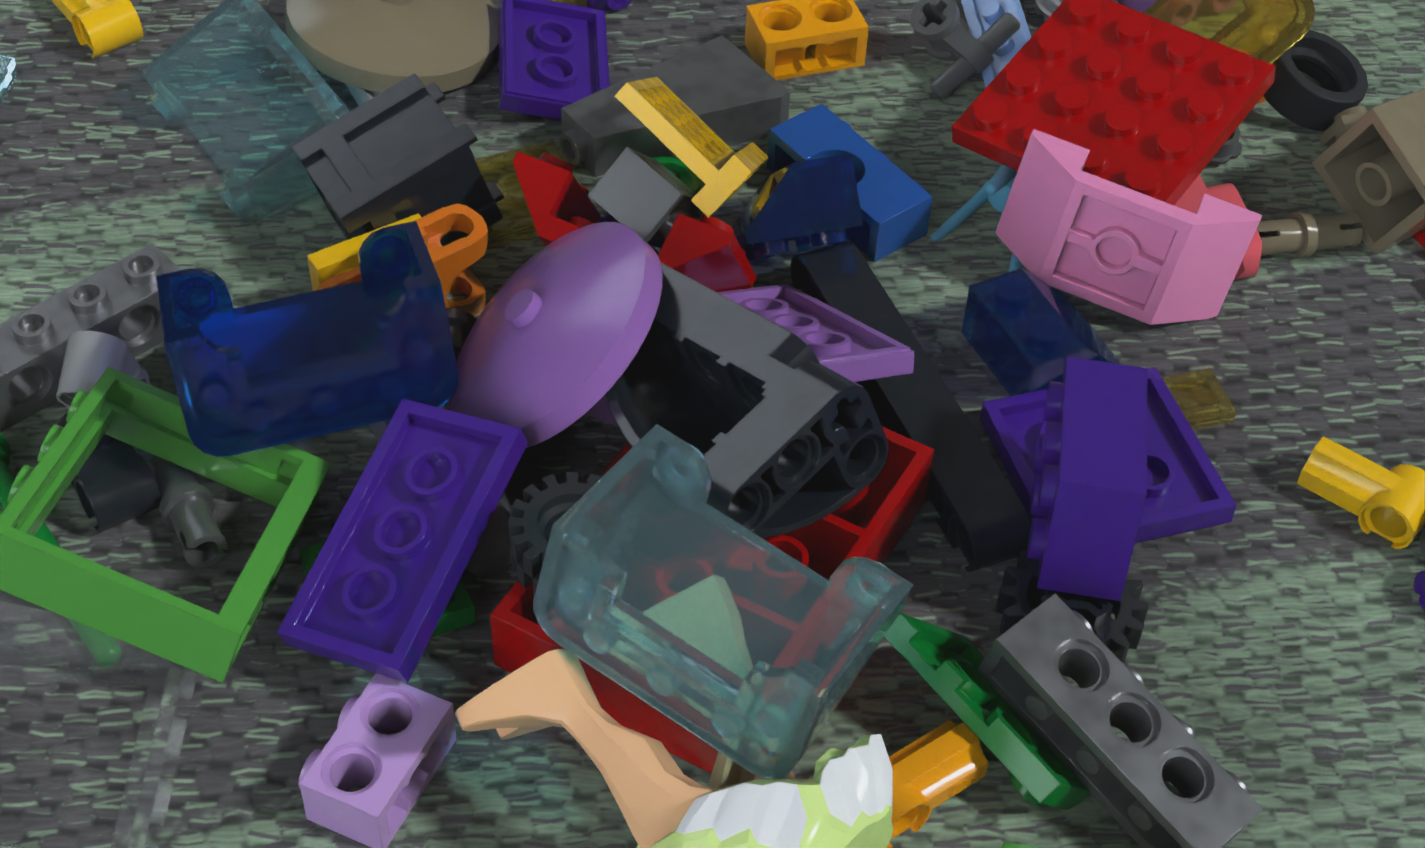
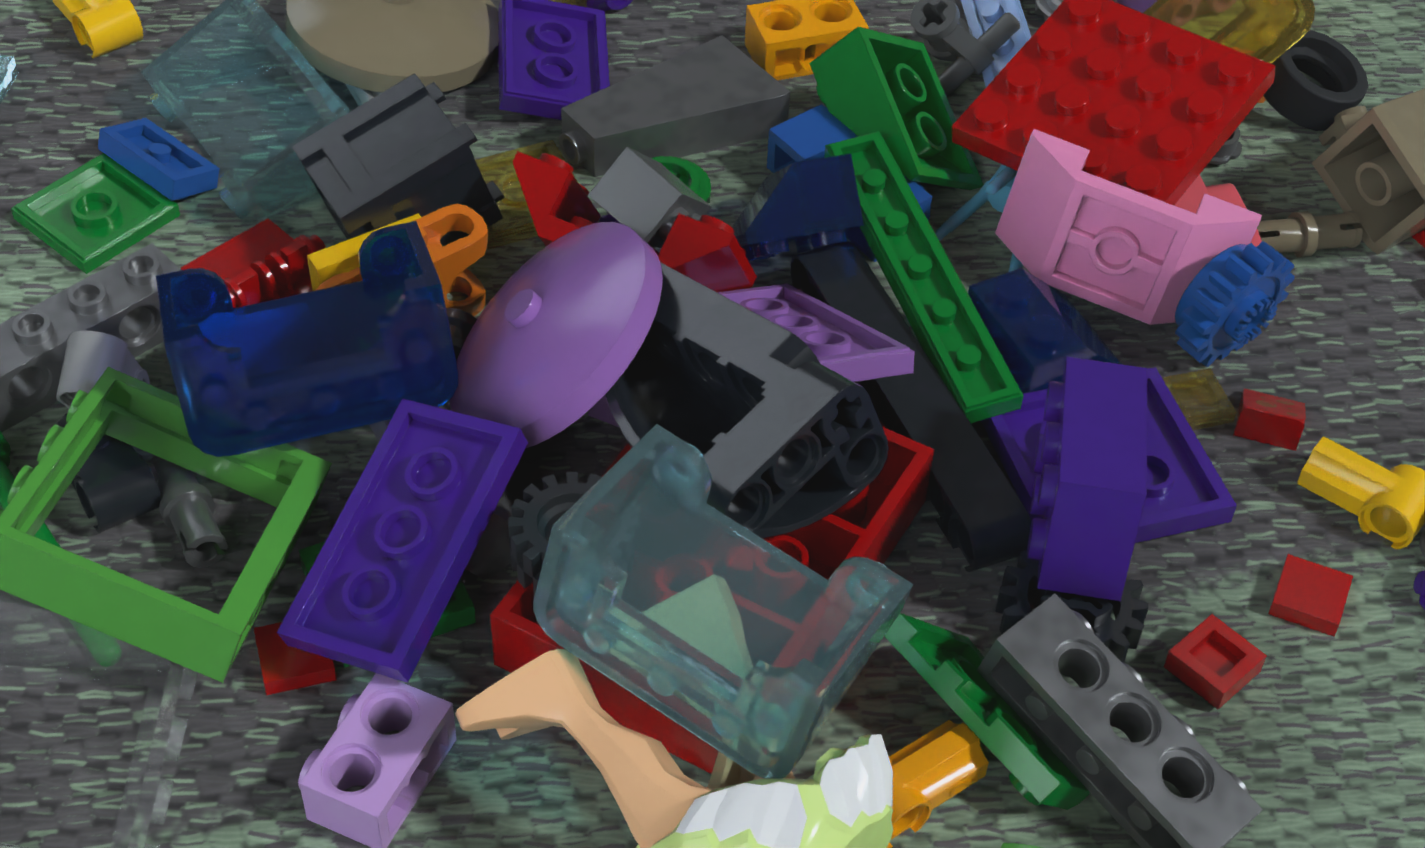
(95, 212): none -> green tile
(158, 159): none -> blue plate
(261, 264): none -> red hinge
(288, 667): none -> red tile
(691, 141): yellow fence -> none
(892, 88): none -> green slope
(927, 283): none -> green tile
(1215, 661): none -> red plate
(1231, 300): none -> blue gear
(1270, 419): none -> red slope
(1311, 595): none -> red tile

